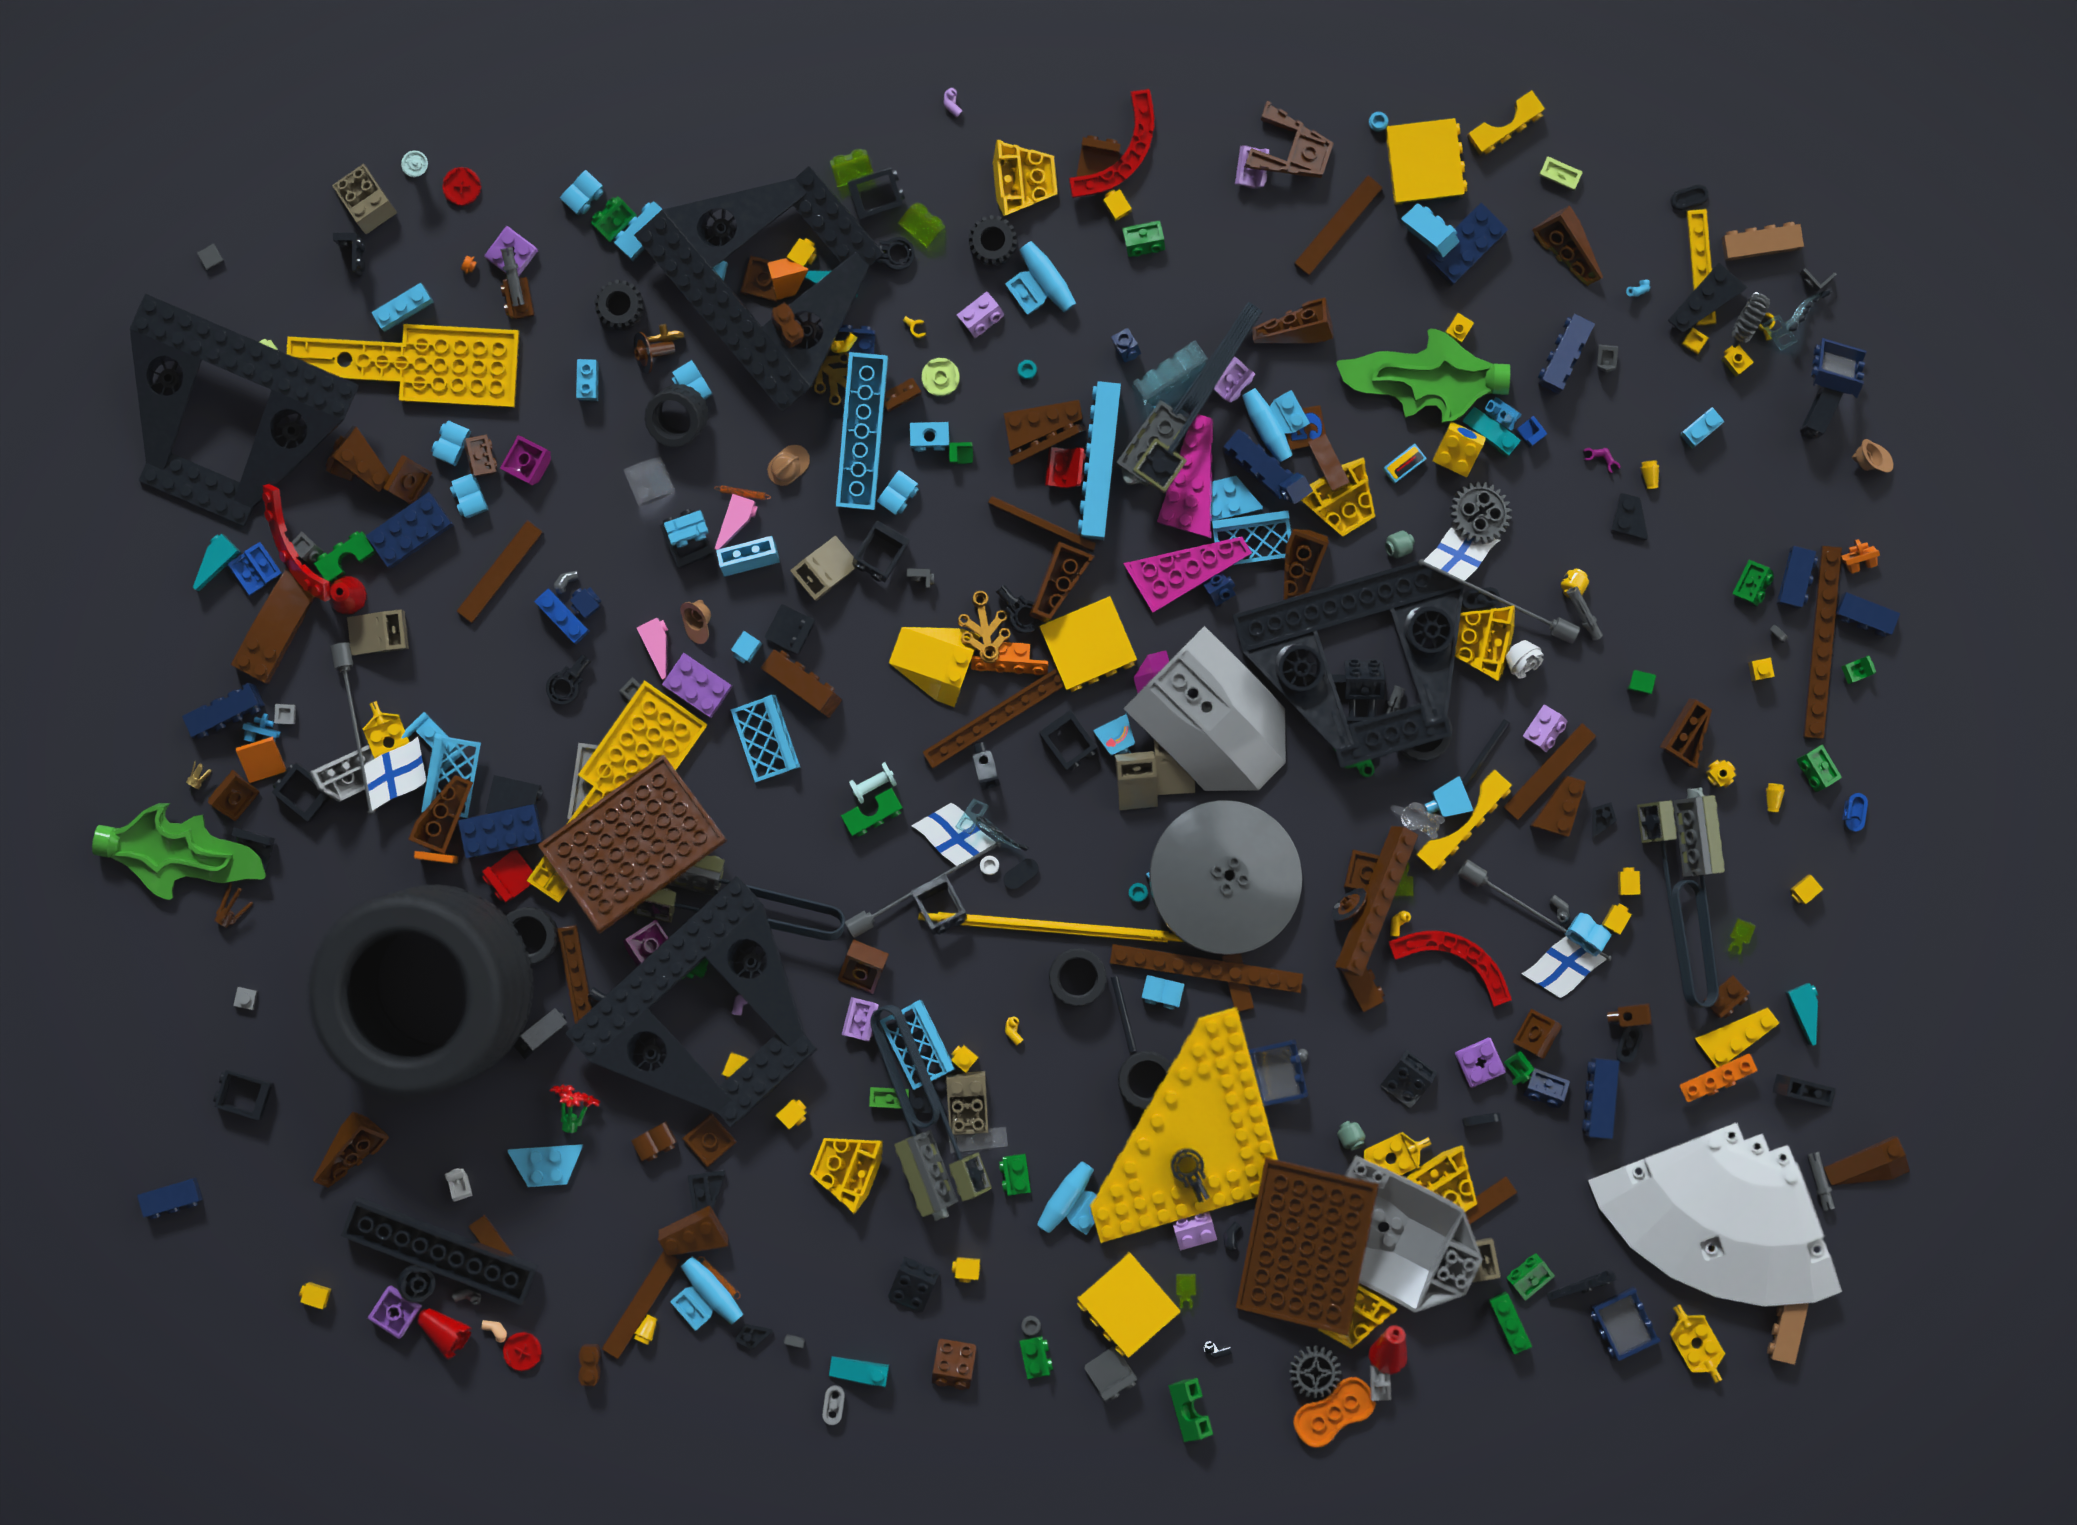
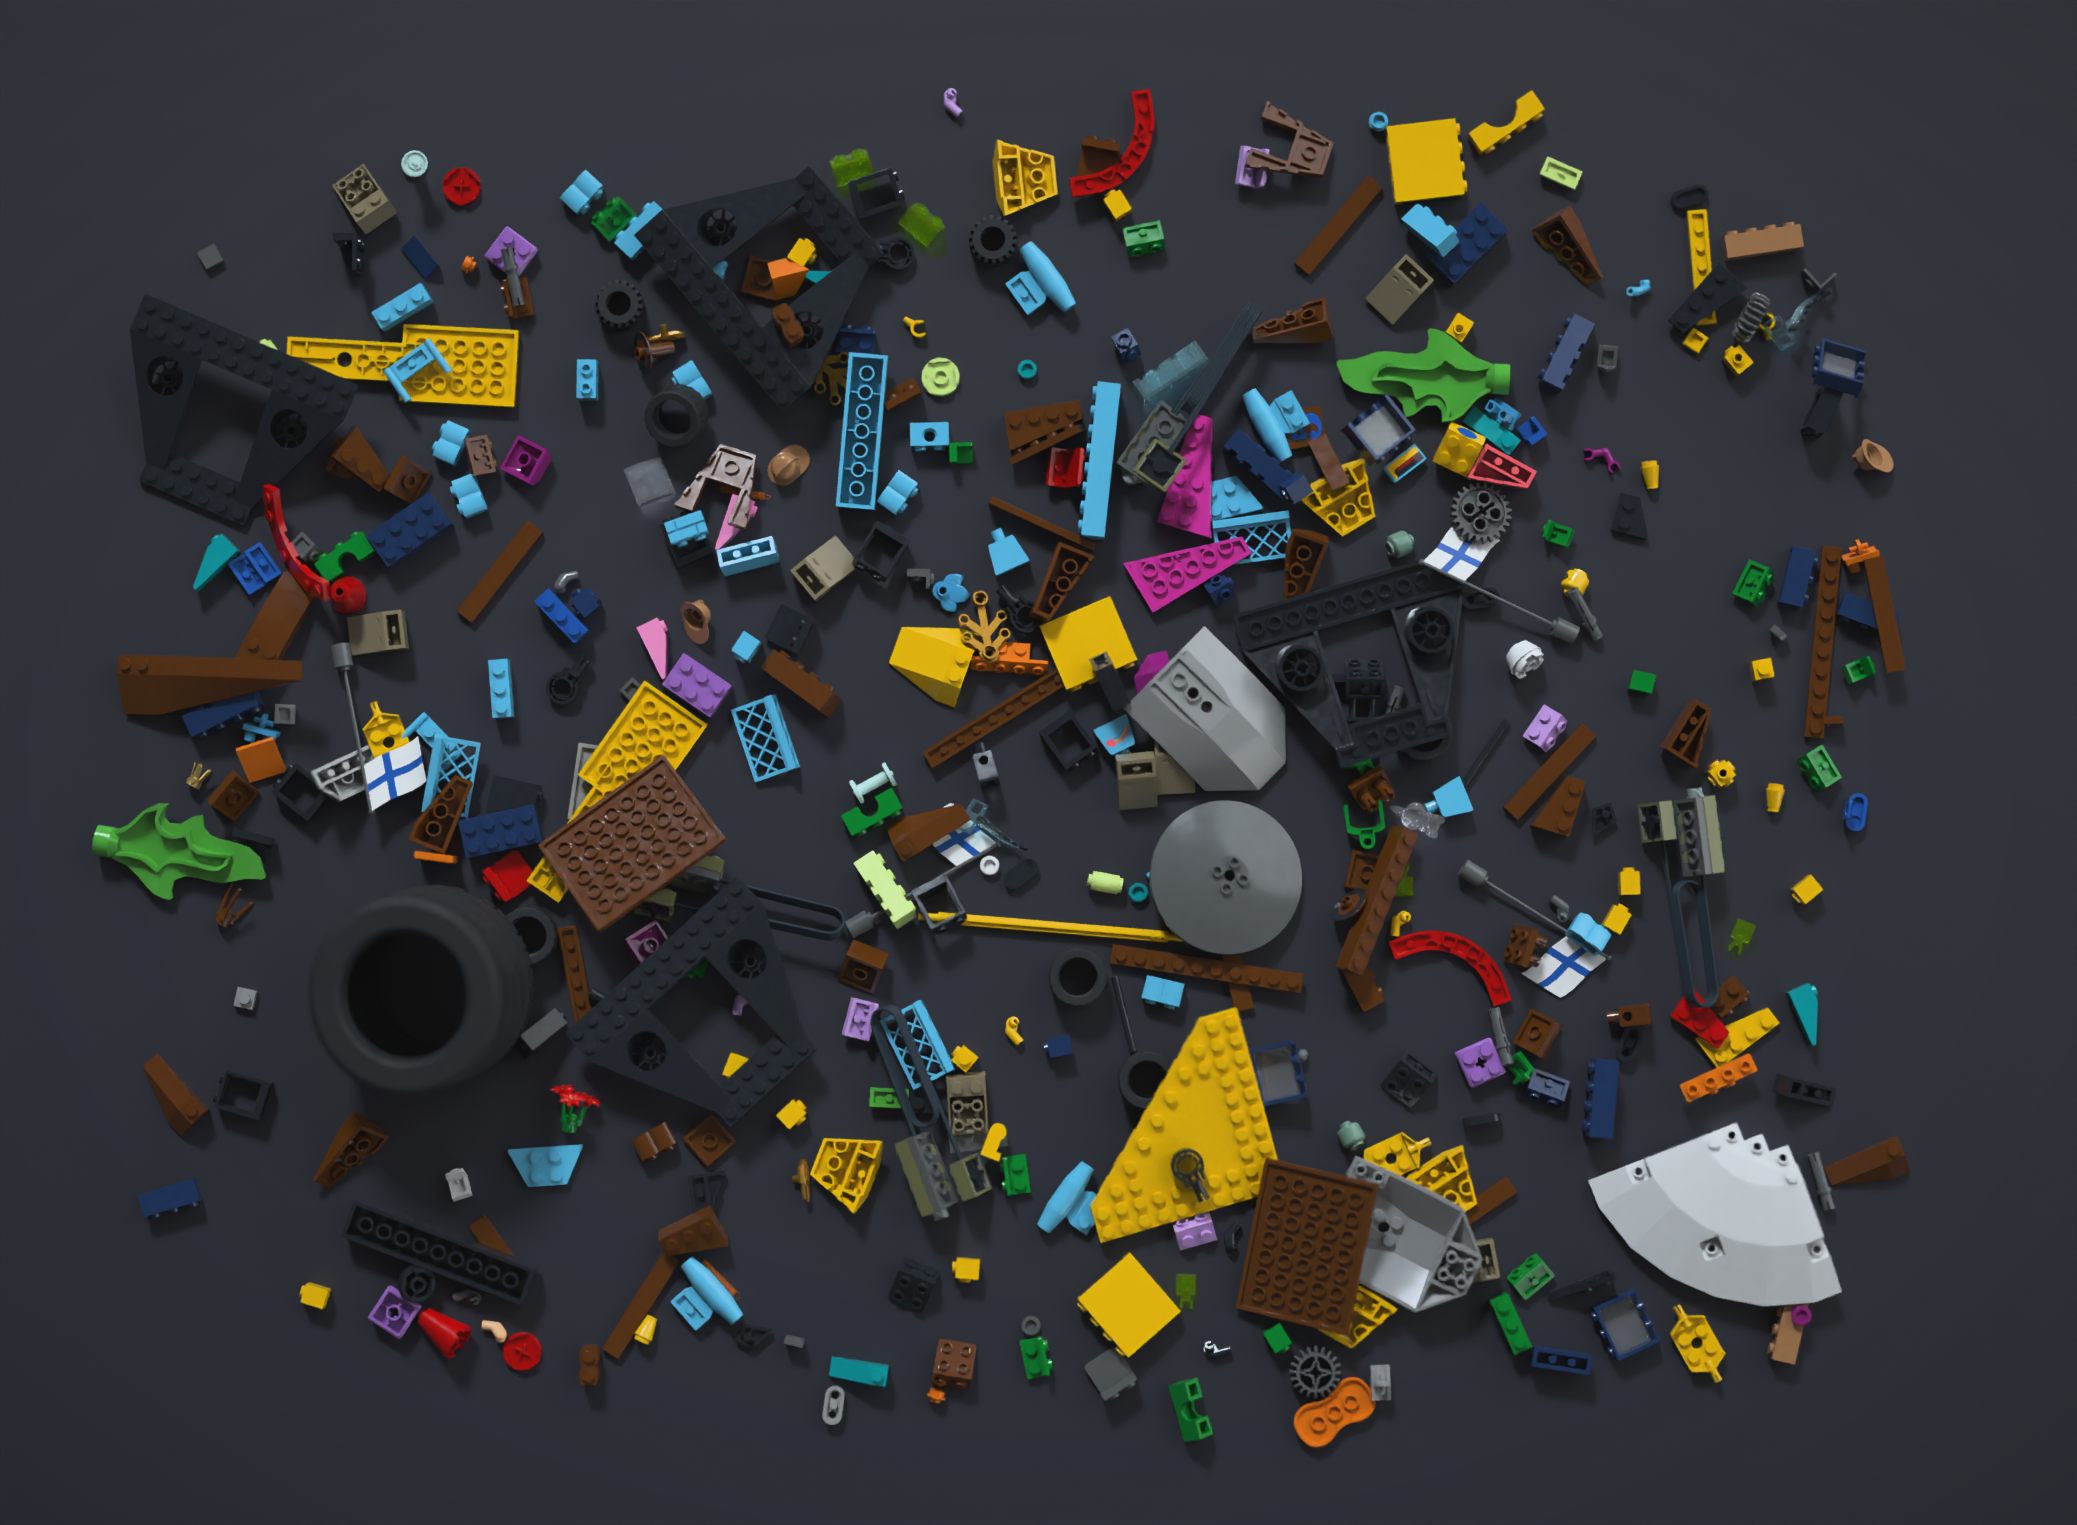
(175, 1097): none -> reddish brown wedge
(178, 682): none -> reddish brown wedge
(413, 363): none -> medium azure plate
(420, 257): none -> dark blue slope
(501, 688): none -> medium azure brick
(729, 468): none -> wing
(803, 1179): none -> pearl gold piece
(844, 345): yellow arm -> none
(885, 890): none -> yellowish green wedge
(921, 830): none -> reddish brown wedge
(936, 1395): none -> orange plate
(953, 592): none -> dark azure plate
(981, 314): lavender bracket -> none
(995, 1135): none -> yellow leg
(1006, 553): none -> medium azure torso
(1058, 1046): none -> dark blue brick
(1105, 882): none -> yellowish green head
(1110, 681): none -> black window
(1233, 380): lavender bracket -> none
(1277, 1338): none -> green brick
(1365, 833): none -> green piece
(1371, 788): none -> reddish brown plate
(1379, 431): none -> window
(1389, 1351): red cone -> none
(1399, 289): none -> dark tan slope
(1486, 639): yellow wedge -> none
(1491, 790): yellow arch -> none
(1500, 469): none -> coral wedge
(1503, 1045): none -> dark grey pin
(1521, 946): none -> reddish brown plate
(1557, 534): none -> green bracket
(1560, 1359): none -> dark blue brick
(1701, 1021): none -> red wing
(1702, 427): medium azure brick -> none
(1801, 1315): none -> magenta tile
(1834, 720): none -> reddish brown tile
(1884, 614): none -> reddish brown tile

